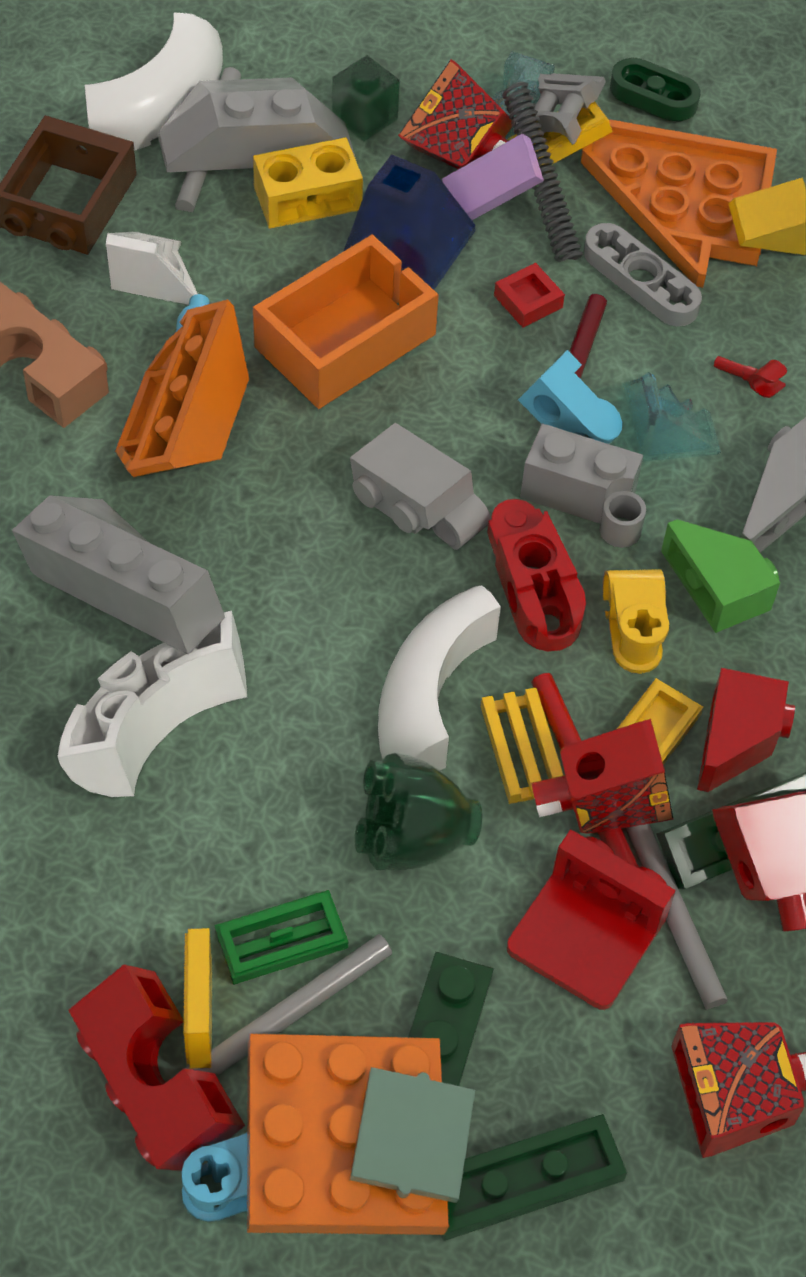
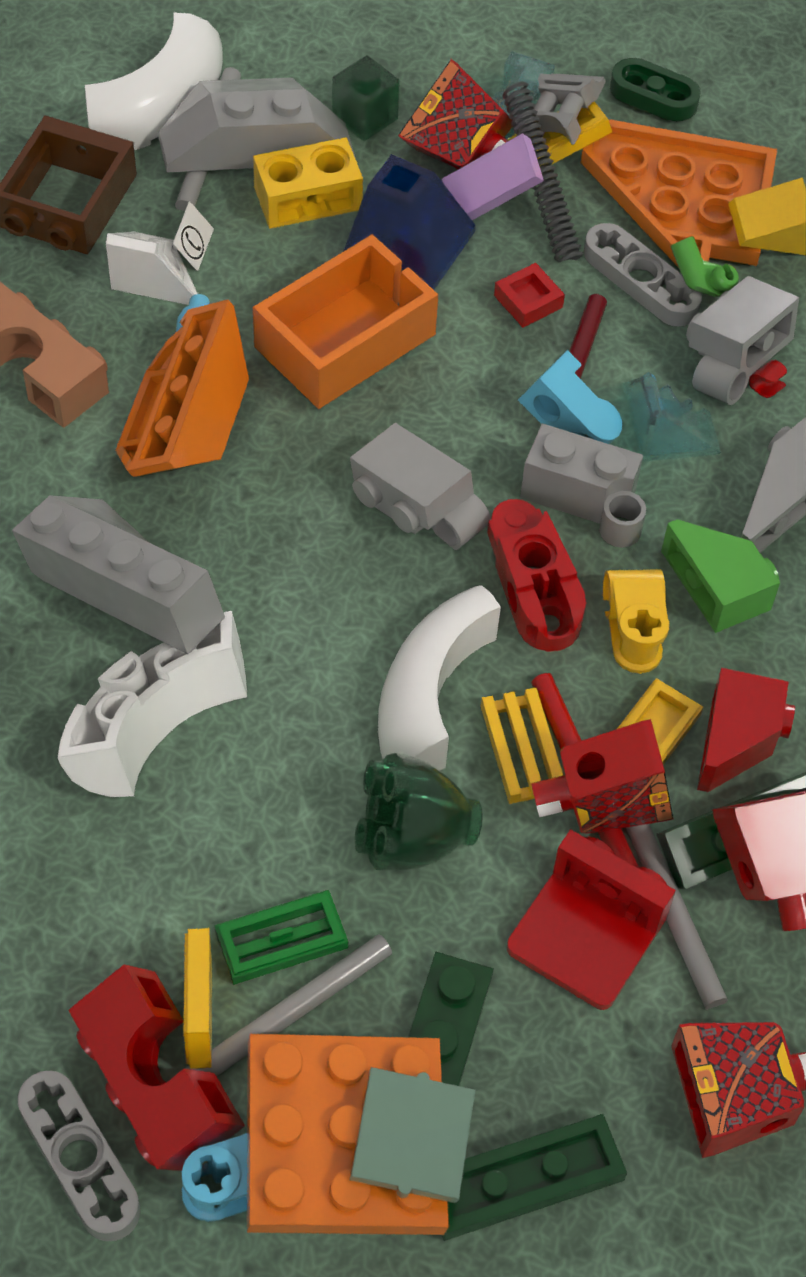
(116, 1185): none -> light grey beam
(193, 236): none -> white sticker
(700, 274): none -> bright green arm
(740, 336): none -> light grey hinge

